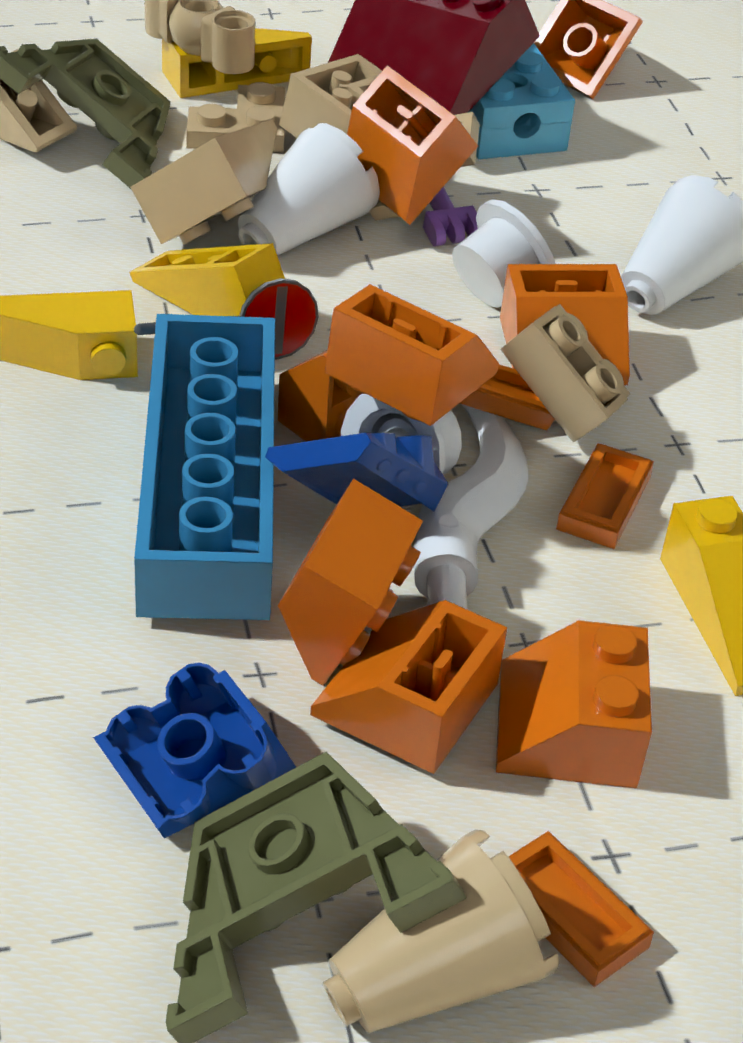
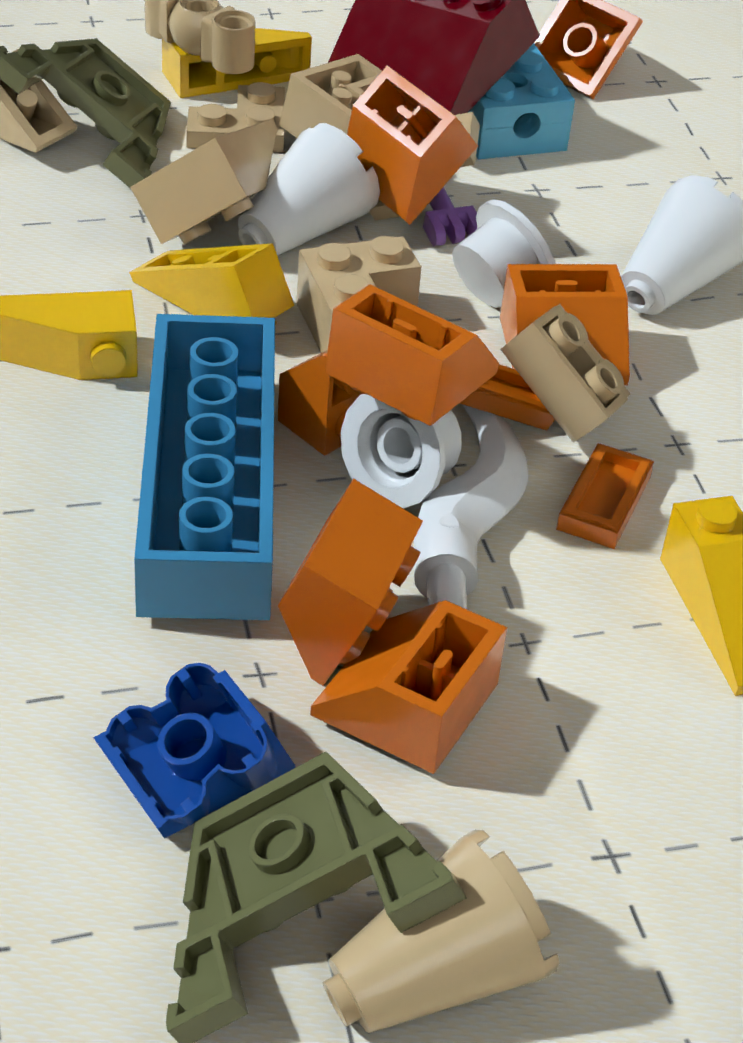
(281, 299): red piece -> none
(340, 270): none -> tan brick
(389, 465): blue slope -> none
(577, 706): orange slope -> none
(582, 913): orange tile -> none

